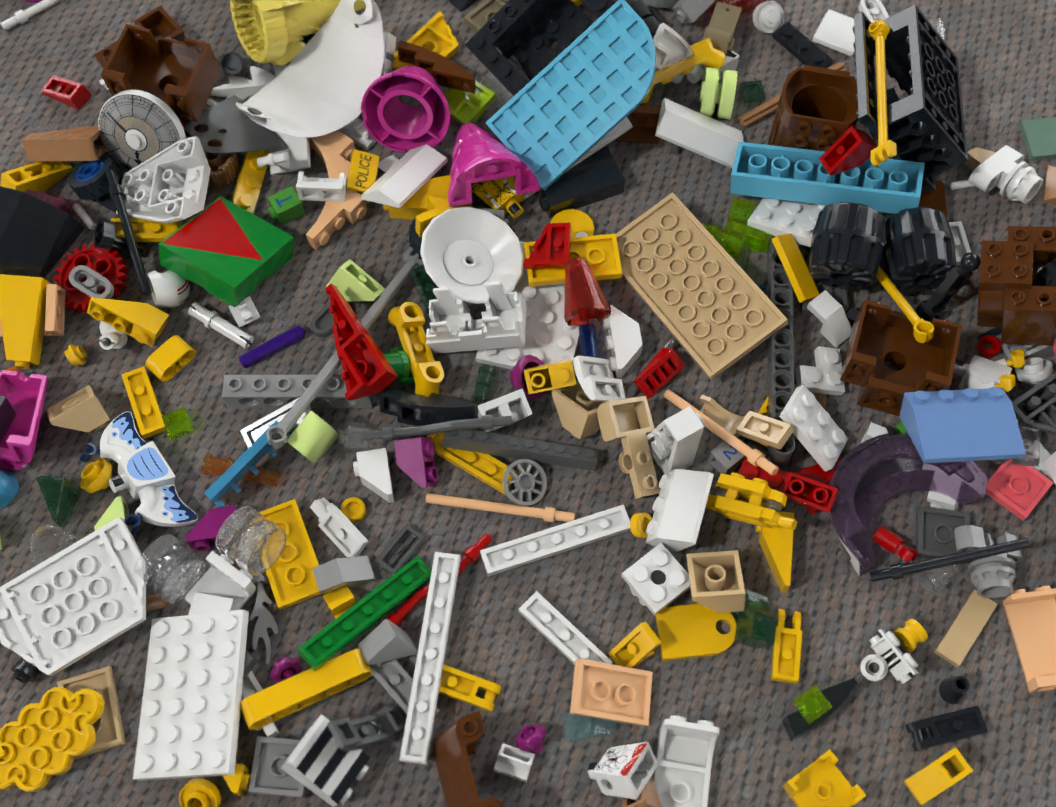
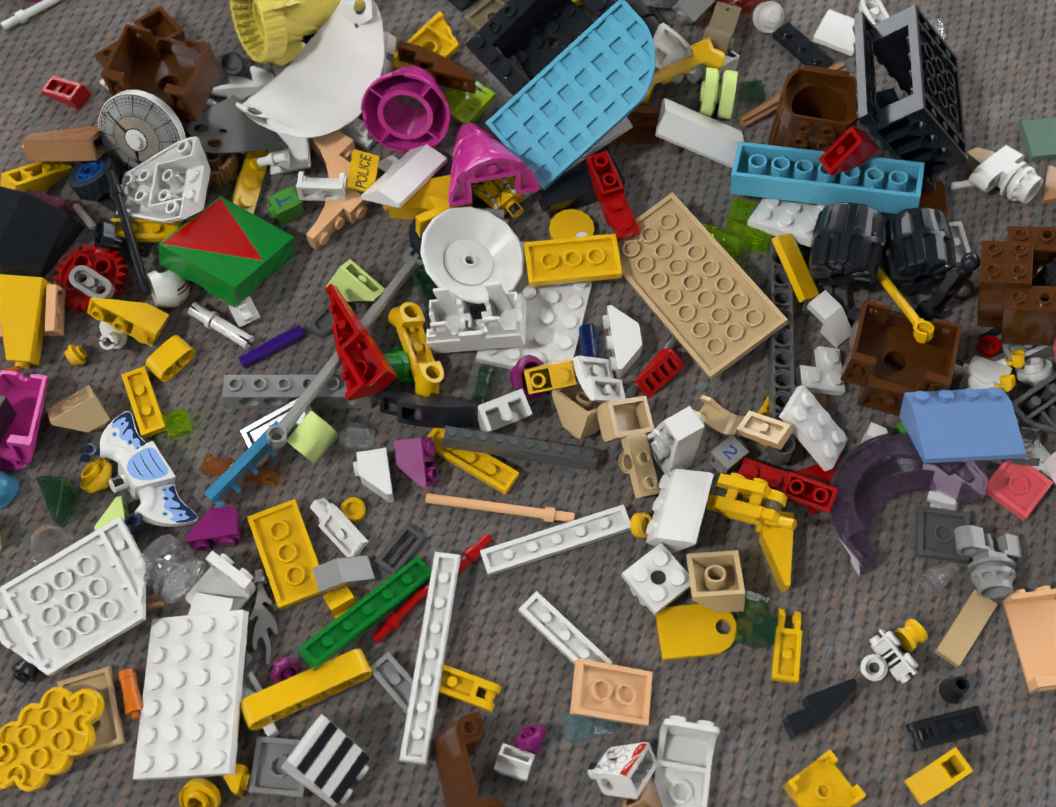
(131, 694): none -> orange piece
(251, 540): clear wheel -> none
(368, 730): dark grey slope -> none
(386, 643): light grey slope -> none
(486, 422): dark grey bar -> none
(524, 482): light grey wheel -> none
(552, 248): red wing -> none
(583, 295): clear red cone -> none
(611, 196): none -> red slope
(635, 647): yellow slope -> none
(754, 456): light nougat bar -> none
(812, 704): clear neon green plate -> none
(886, 148): yellow hinge -> none
(894, 544): red bar -> none
(898, 571): black bar -> none

